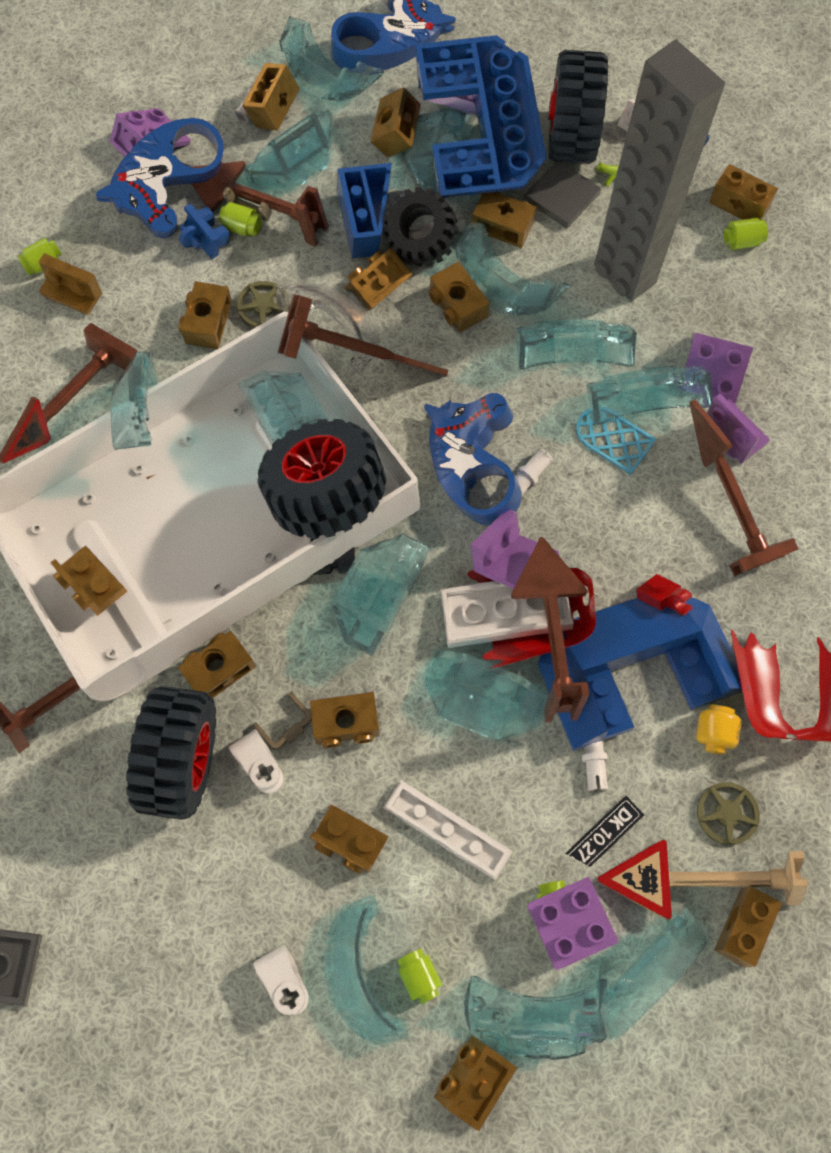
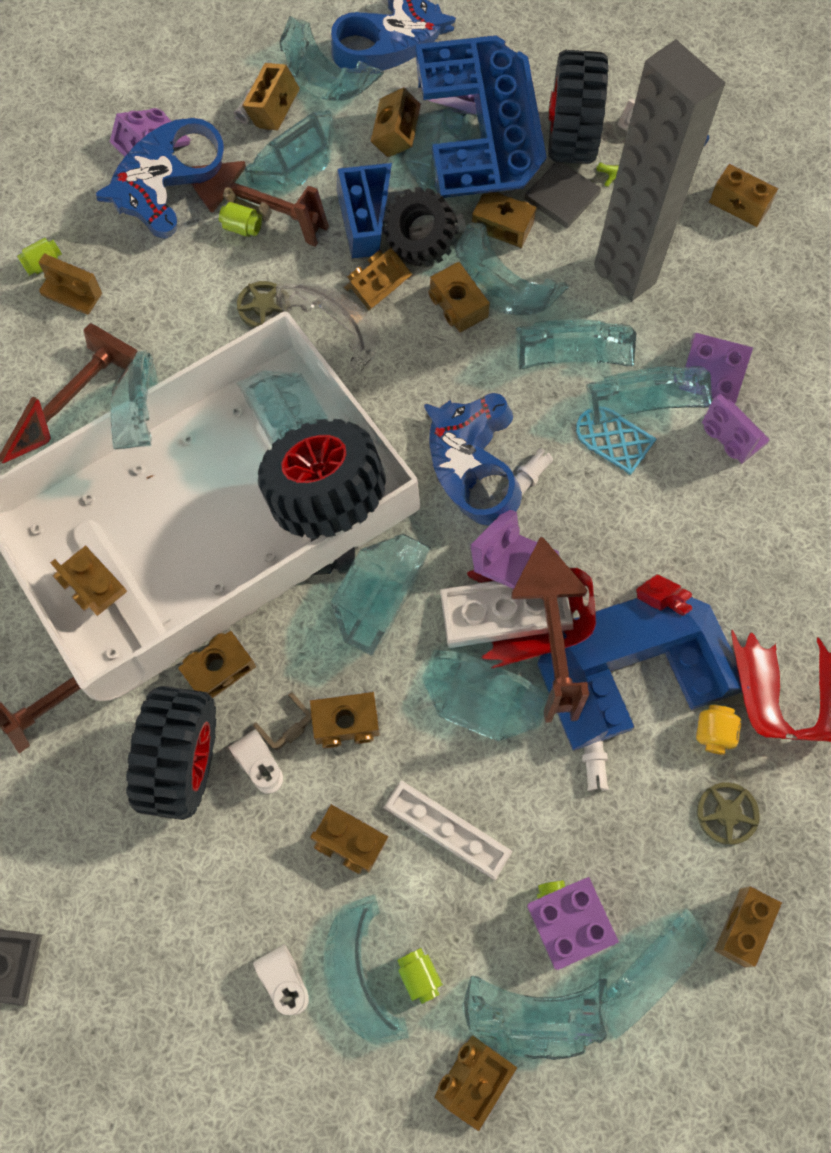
(198, 233): blue hips -> none
(209, 300): pearl gold brick -> none
(298, 328): copper piece -> none
(606, 832): black sticker -> none
(648, 881): tan piece -> none
(712, 447): copper piece -> none
(745, 233): lime brick -> none

